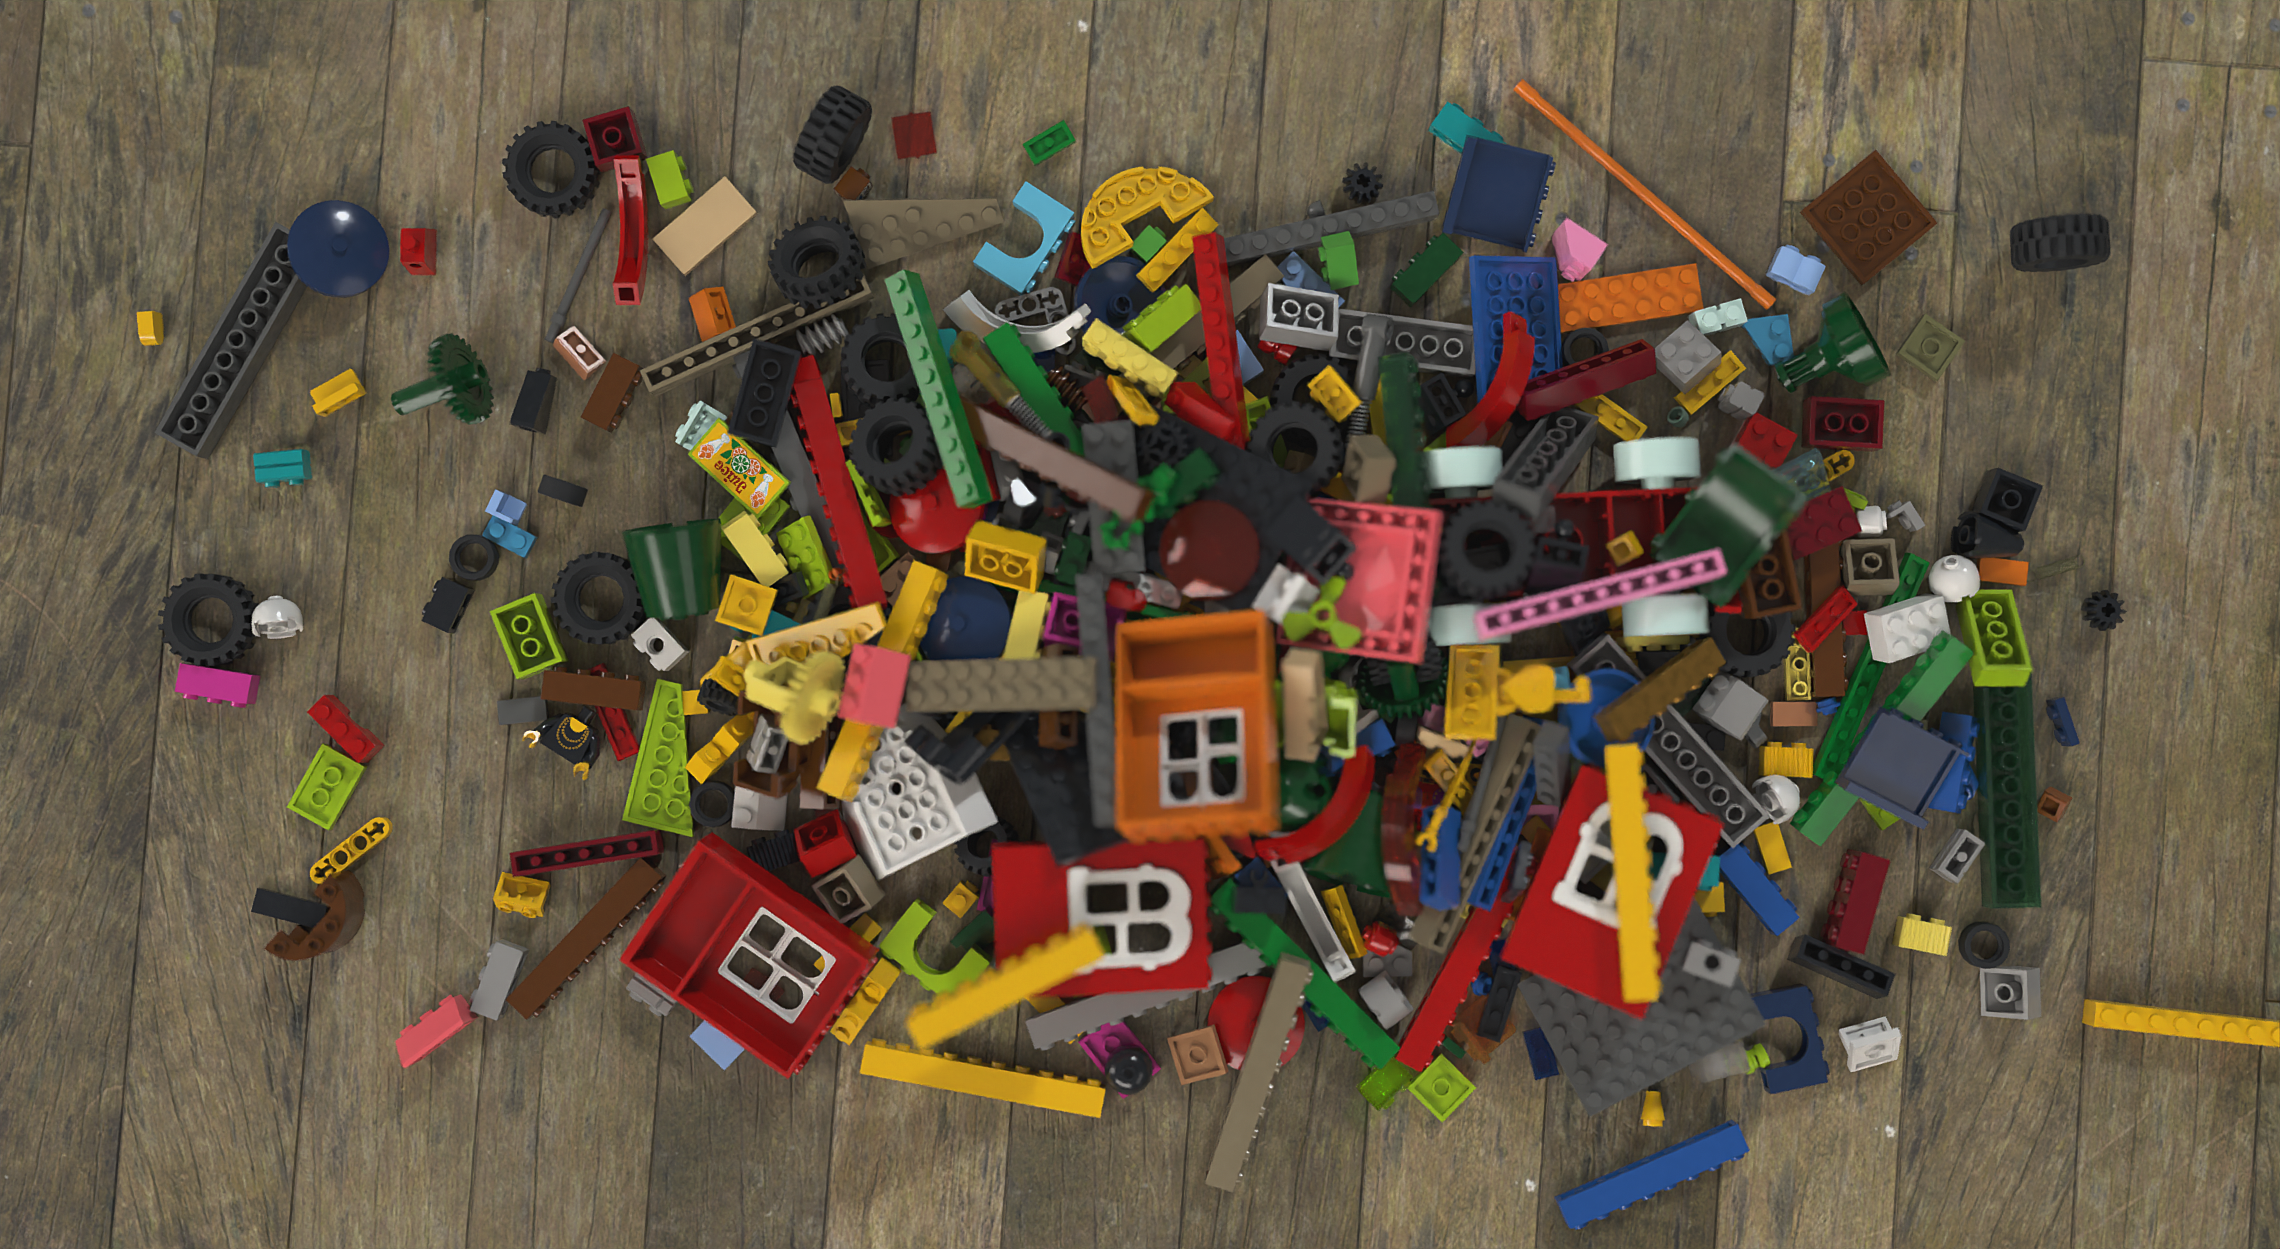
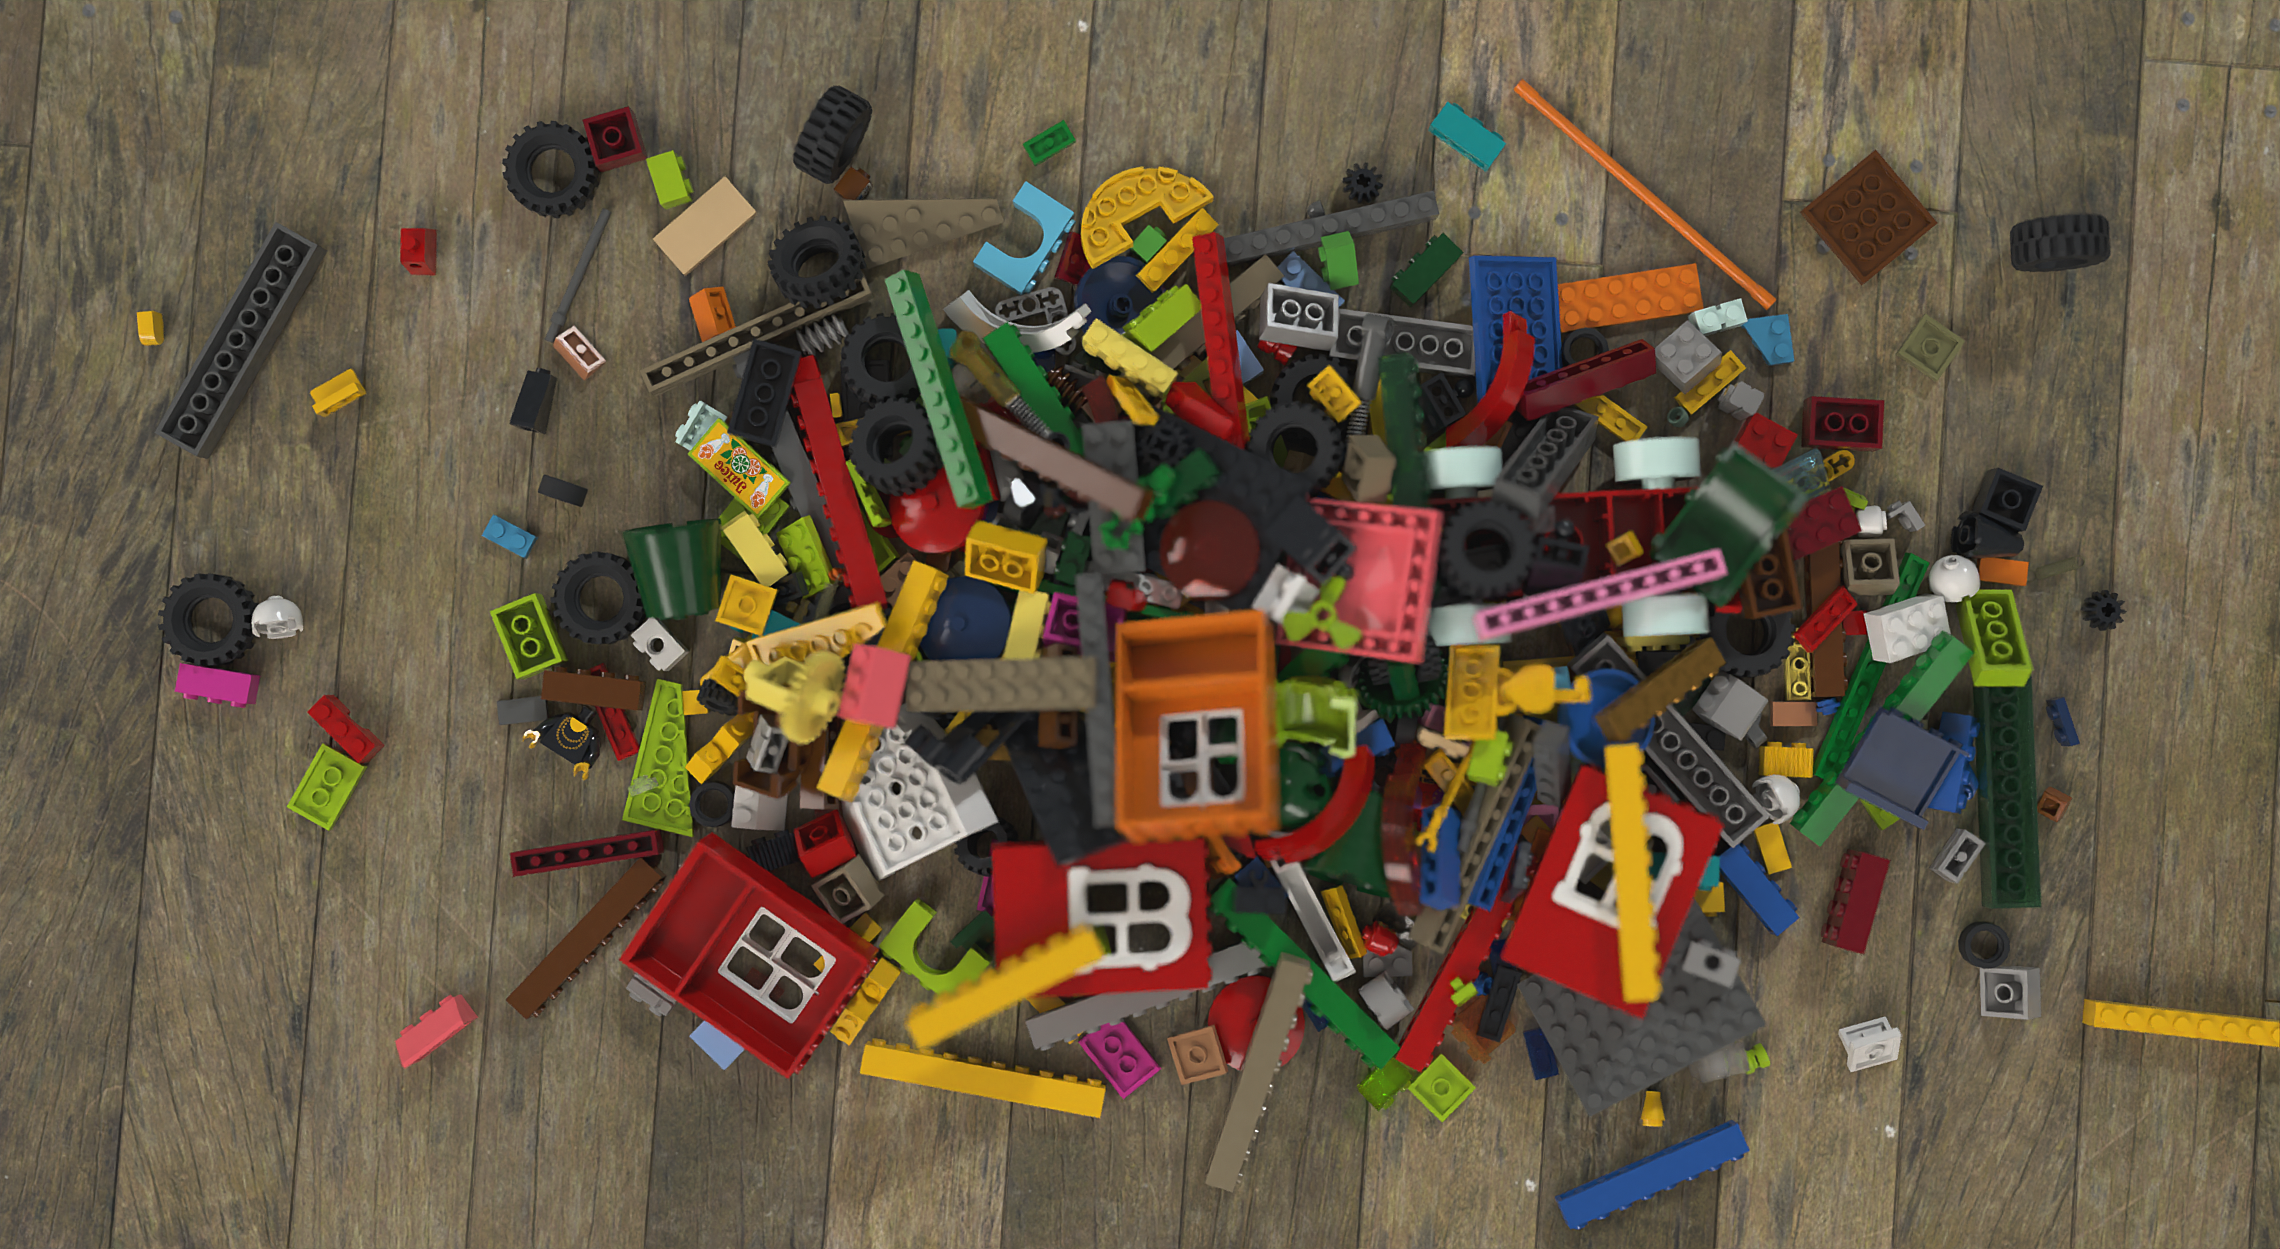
(282, 466): teal brick -> none
(288, 907): black tile -> none
(337, 928): reddish brown cylinder -> none
(338, 248): dark blue dish -> none
(350, 848): yellow beam -> none
(447, 605): black brick -> none
(458, 379): dark green piece -> none
(460, 544): black tyre -> none
(498, 979): light grey brick -> none
(506, 507): light blue panel -> none
(521, 895): yellow bracket -> none
(613, 393): reddish brown brick -> none
(633, 246): red arch -> none
(642, 785): none -> clear plate
(914, 135): clear red piece -> none
(961, 898): yellow bracket -> none
(1128, 1069): black cylinder -> none
(1304, 704): tan wedge -> none
(1453, 1047): dark green tile -> none
(1463, 993): none -> lime tile
(1489, 759): none -> lime brick
(1498, 193): dark blue panel -> none
(1575, 250): bright pink slope -> none
(1795, 269): light blue brick -> none
(1807, 1066): dark blue arch -> none
(1841, 346): dark green piece -> none
(1841, 966): black brick -> none
(1922, 935): light yellow brick -> none

